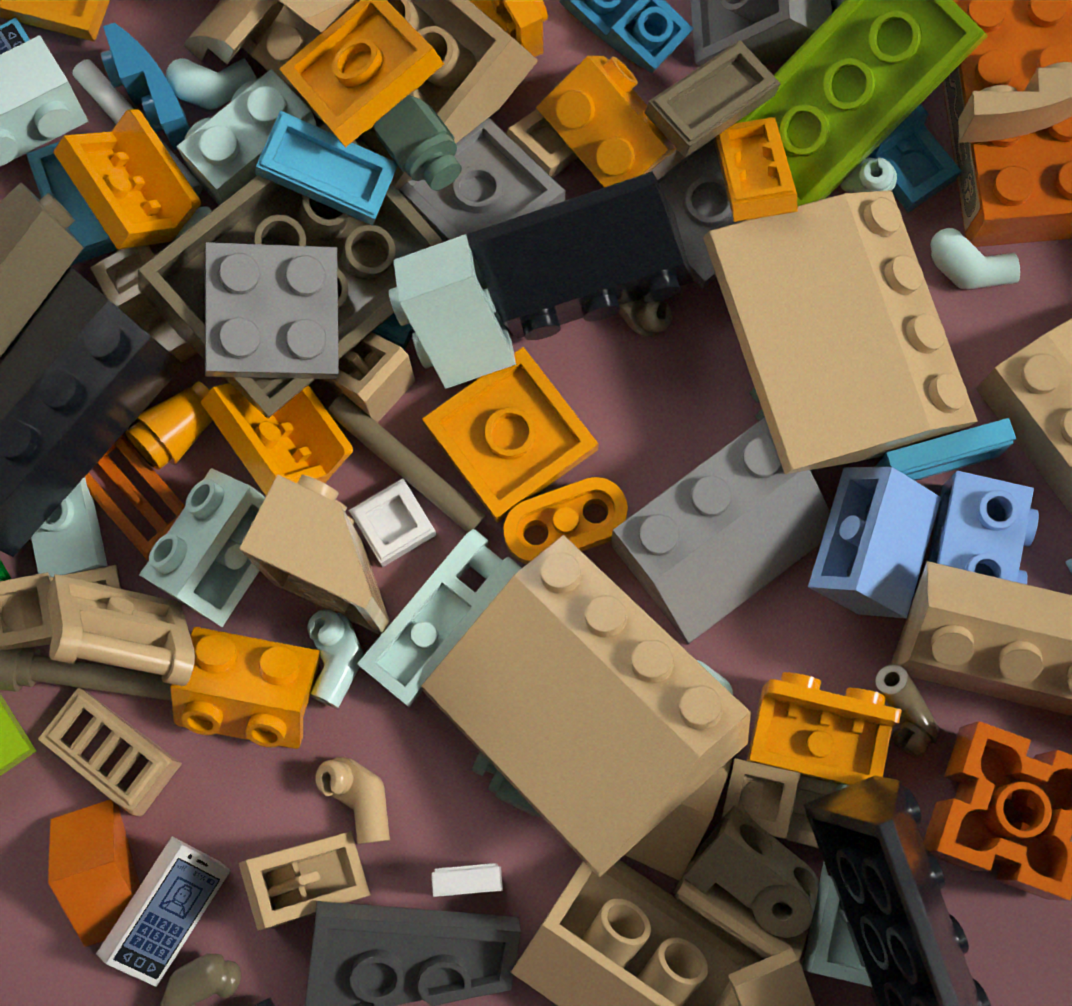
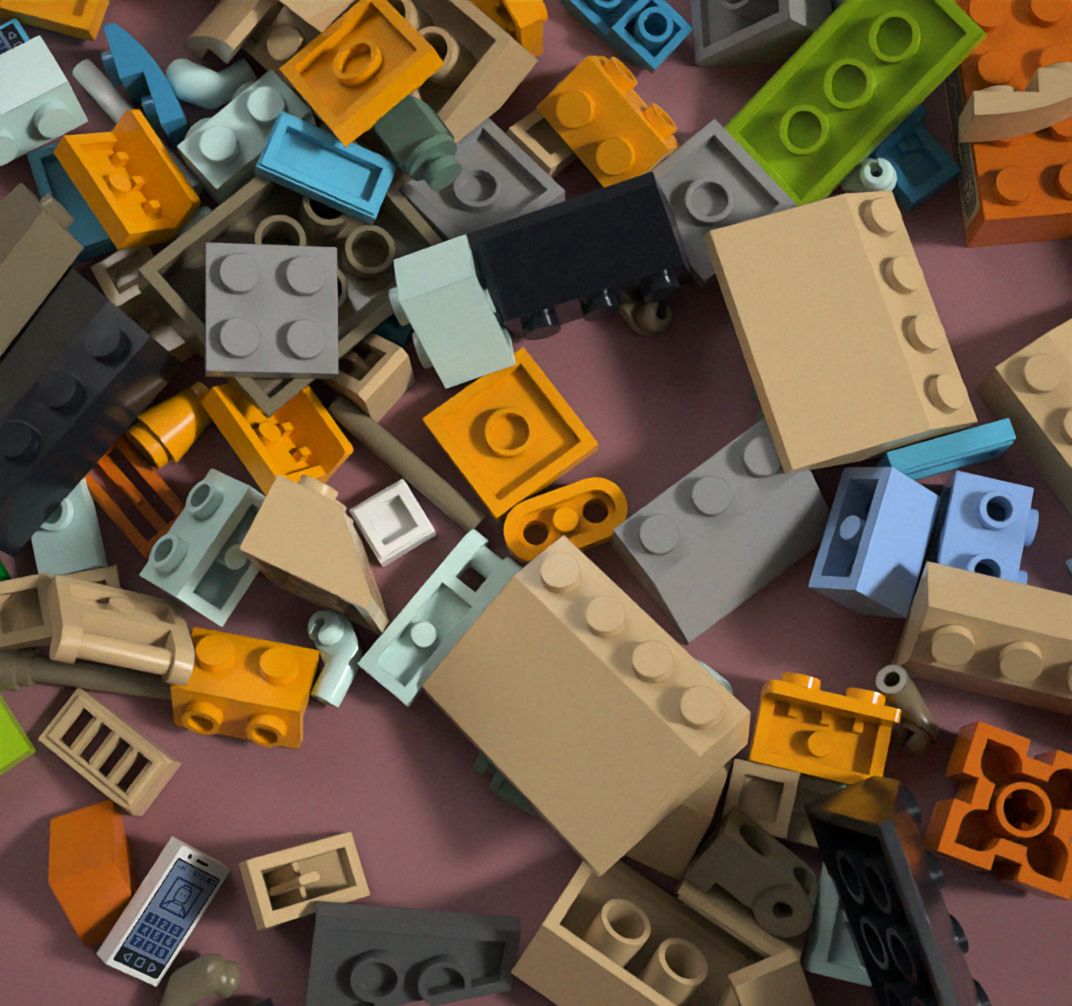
(361, 792): tan arm -> none
(467, 879): white tile -> none
(712, 98): dark tan tile -> none
(756, 170): light orange plate -> none
(967, 266): light aqua arm -> none

